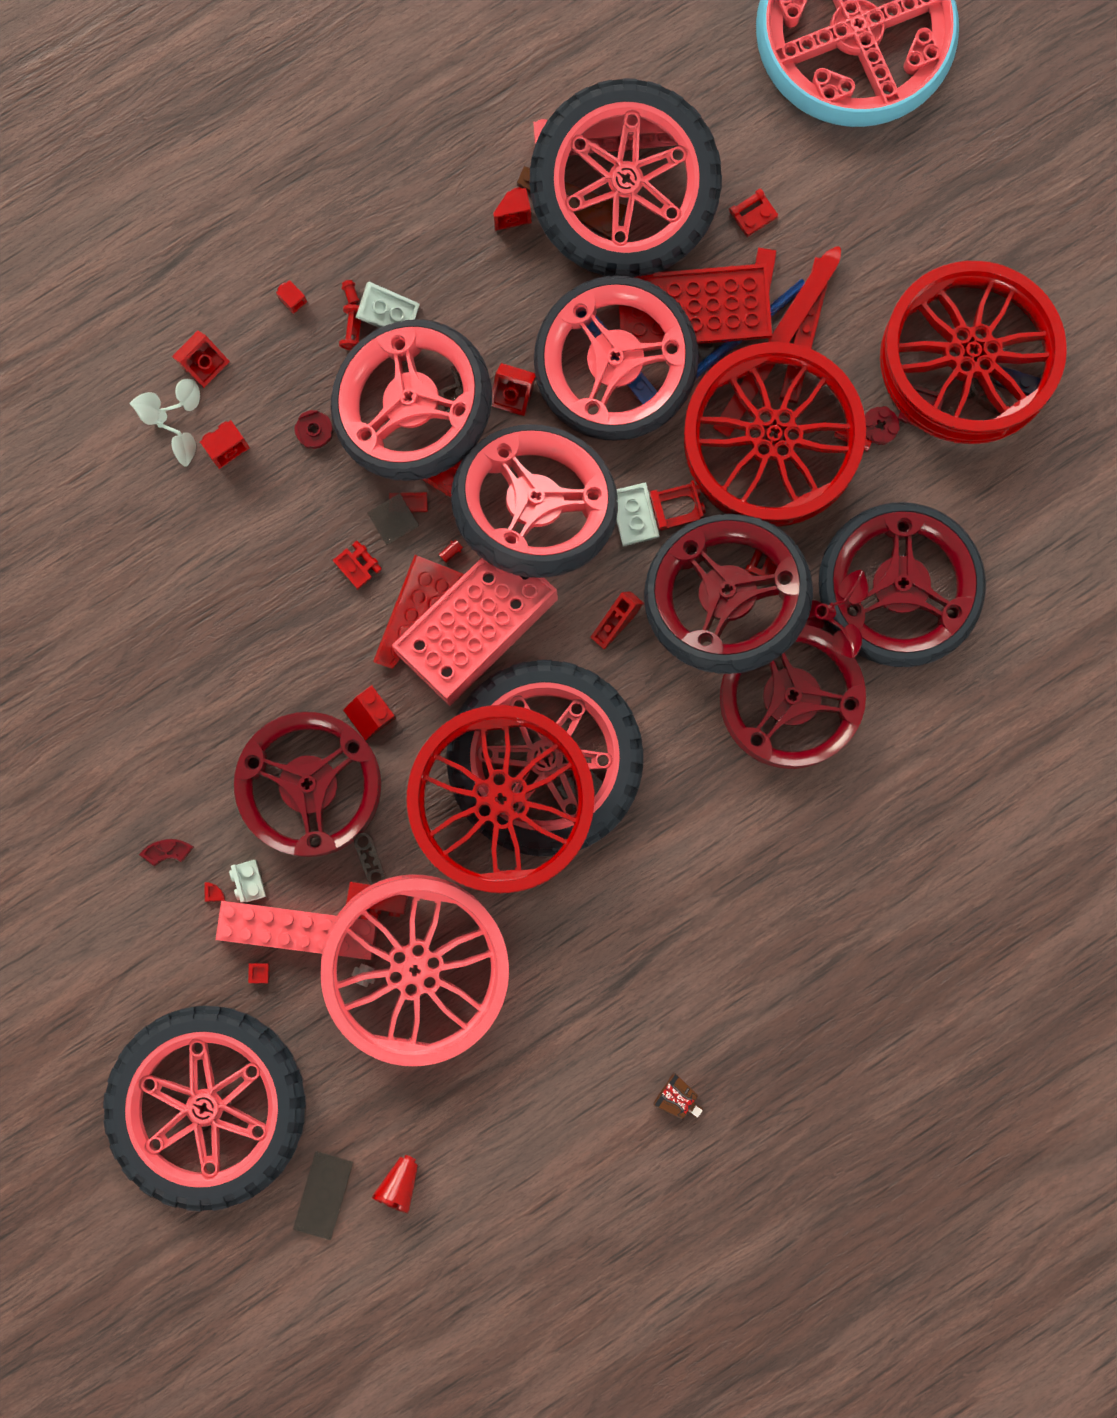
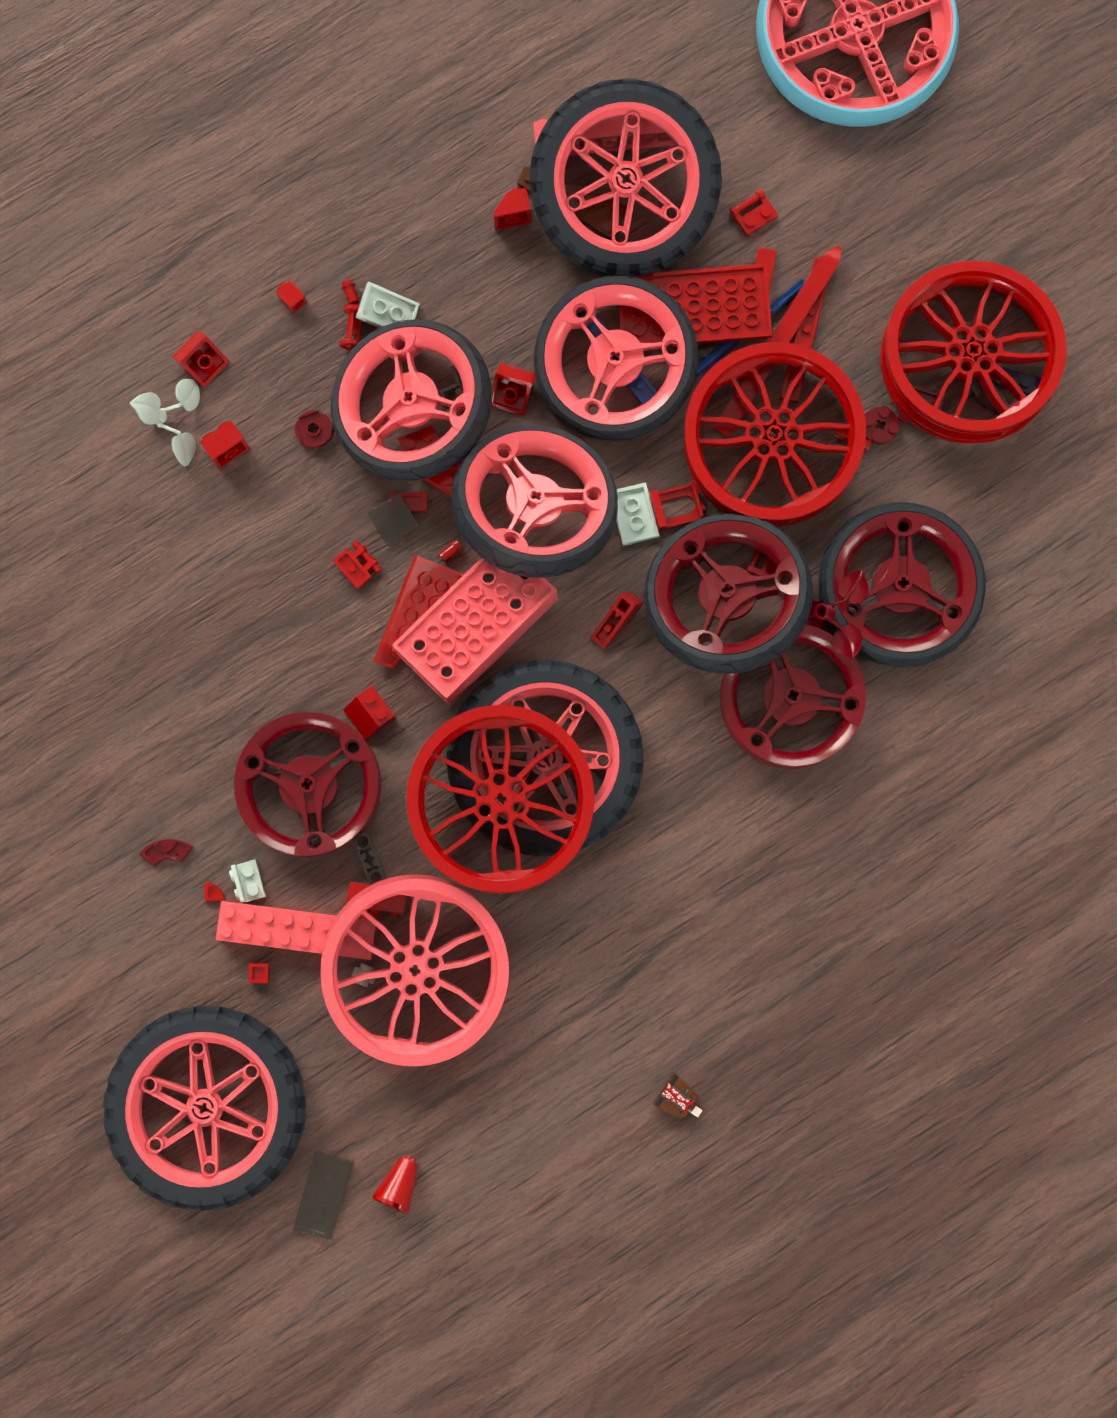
(418, 439): none -> red plate

